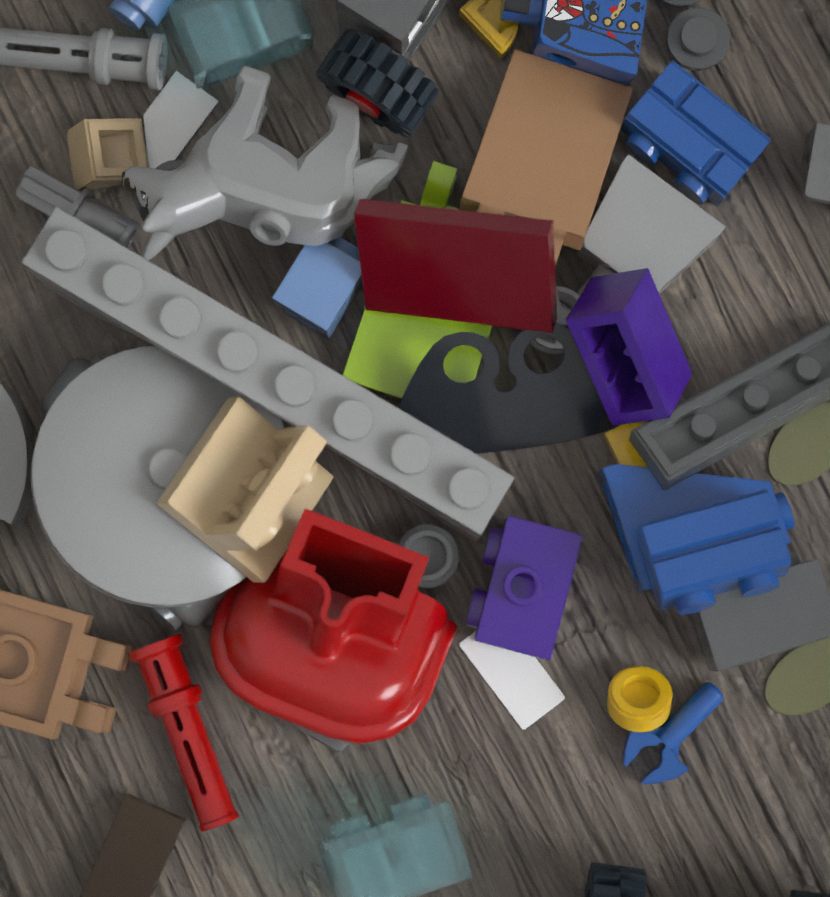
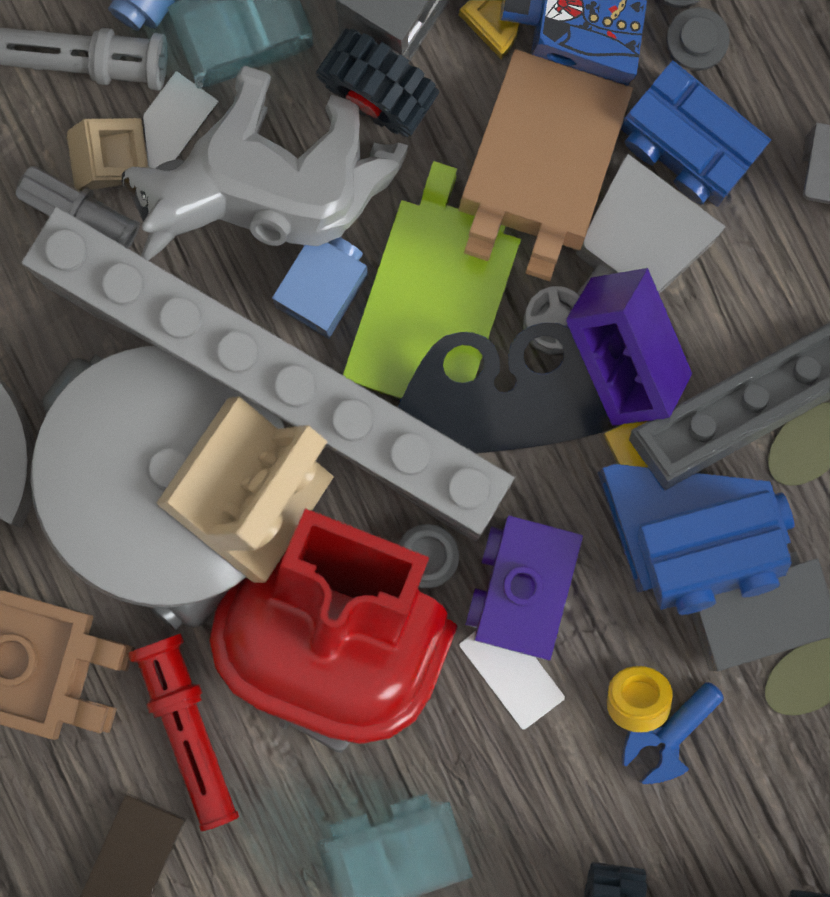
(457, 265): dark red tile -> none

